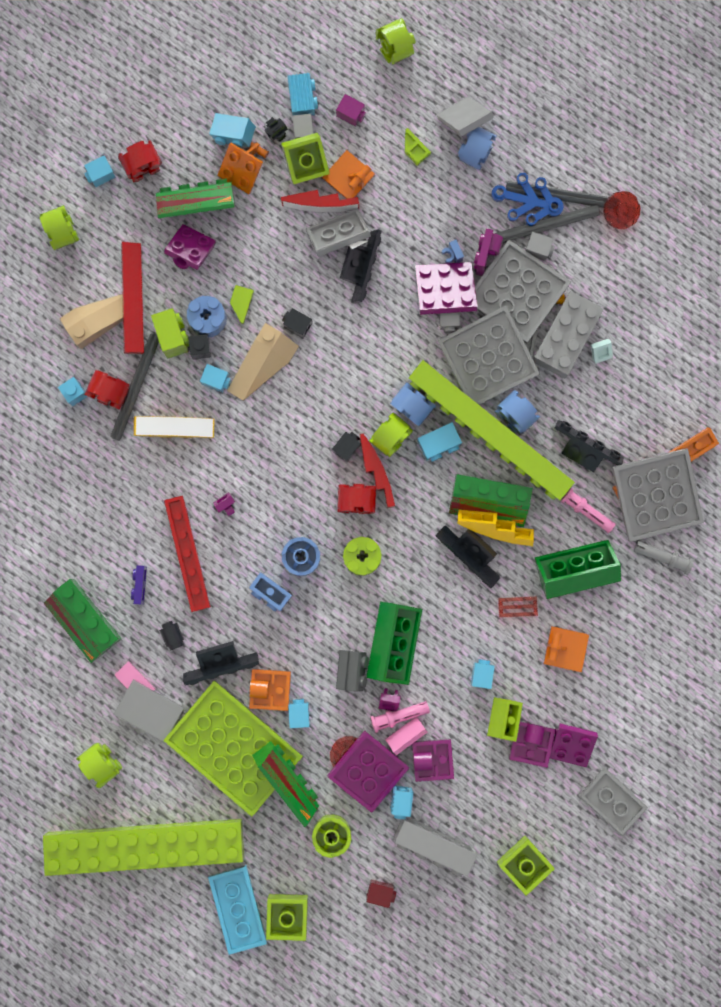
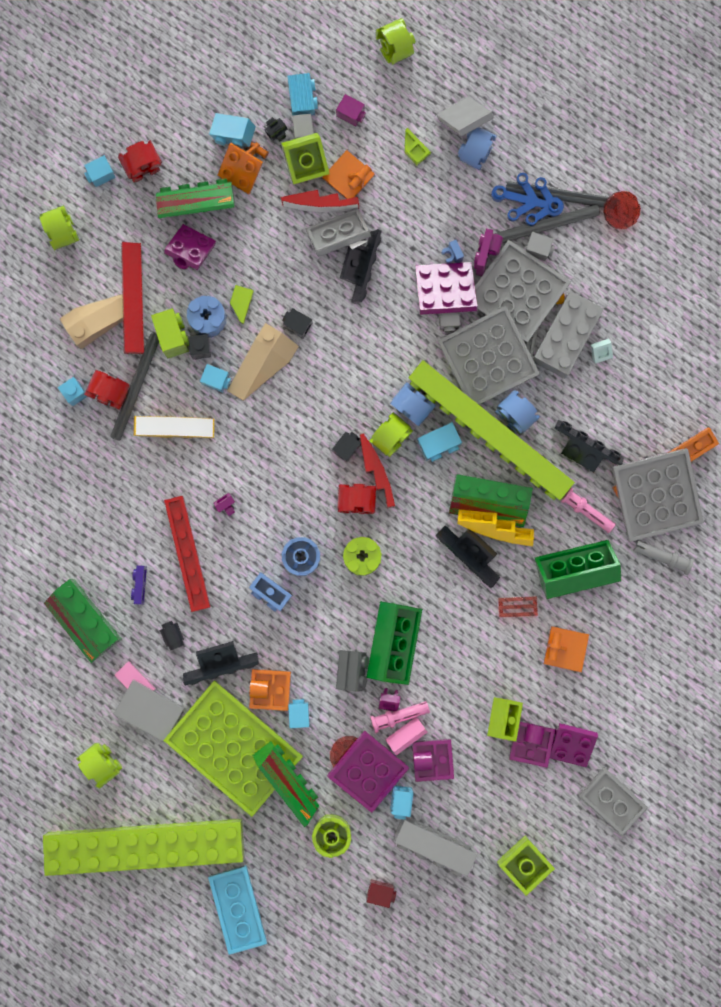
(287, 917): lime brick -> none
(482, 674): medium azure brick -> none

